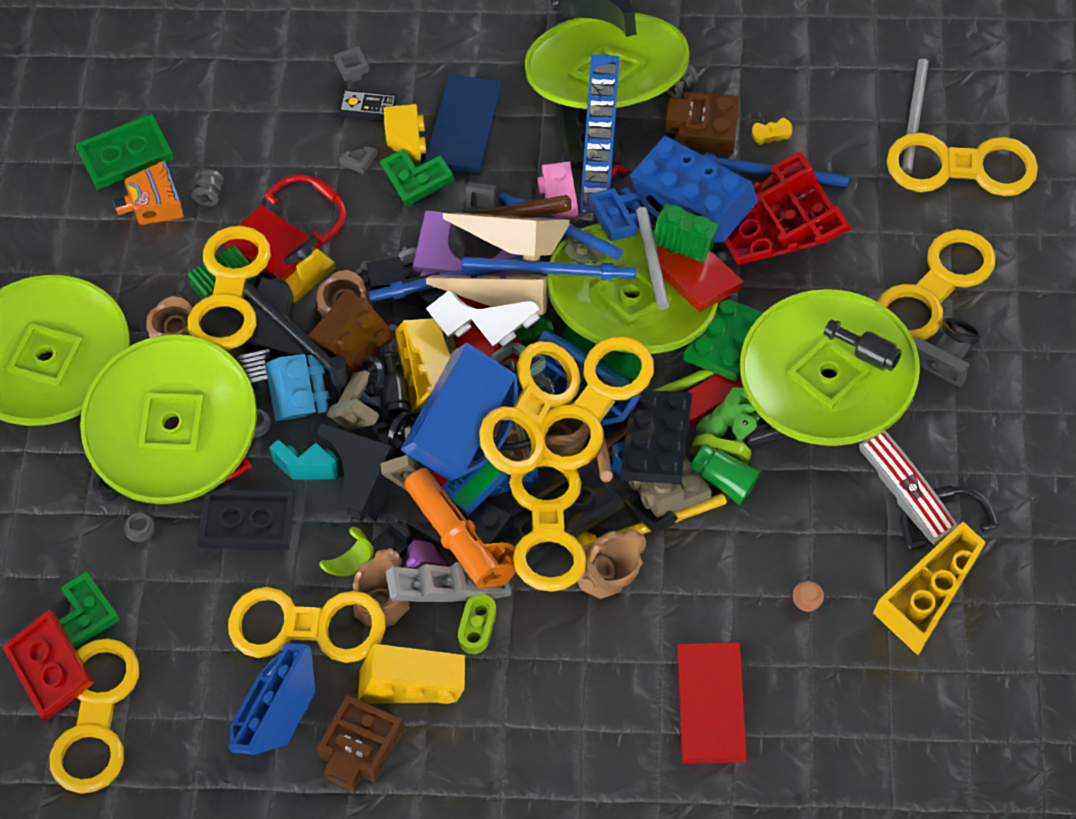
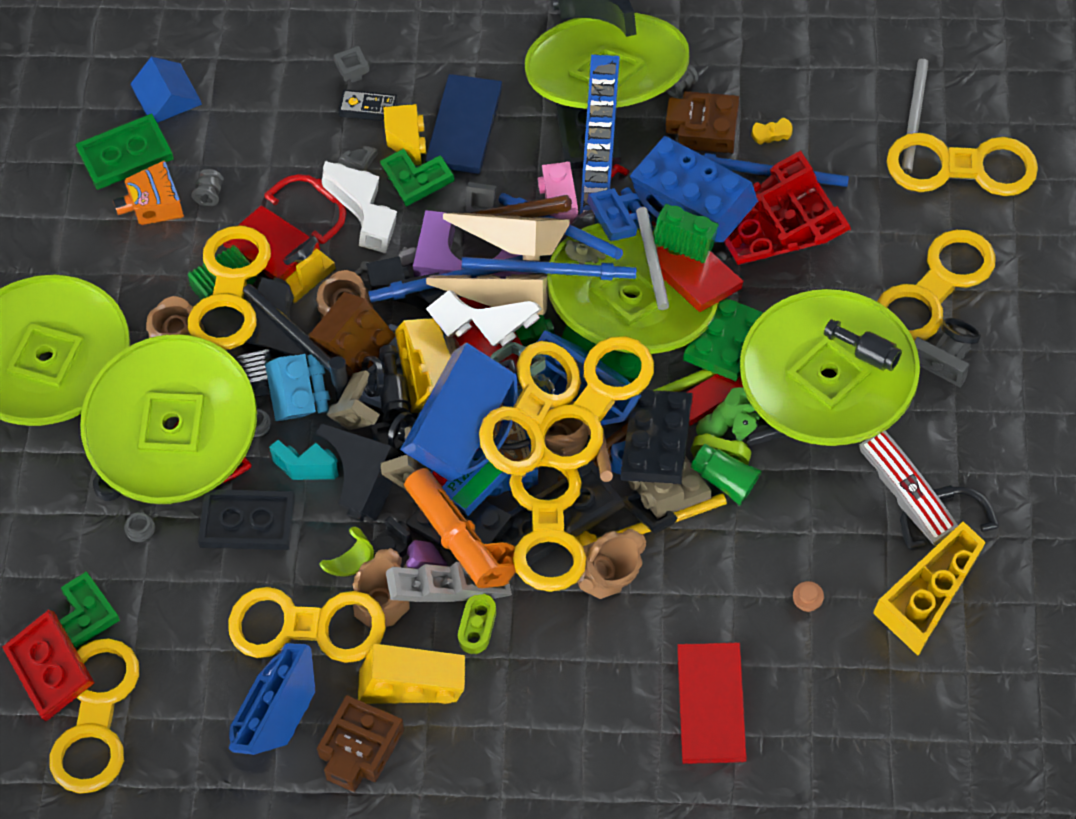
(164, 89): none -> blue slope
(357, 193): none -> white arch

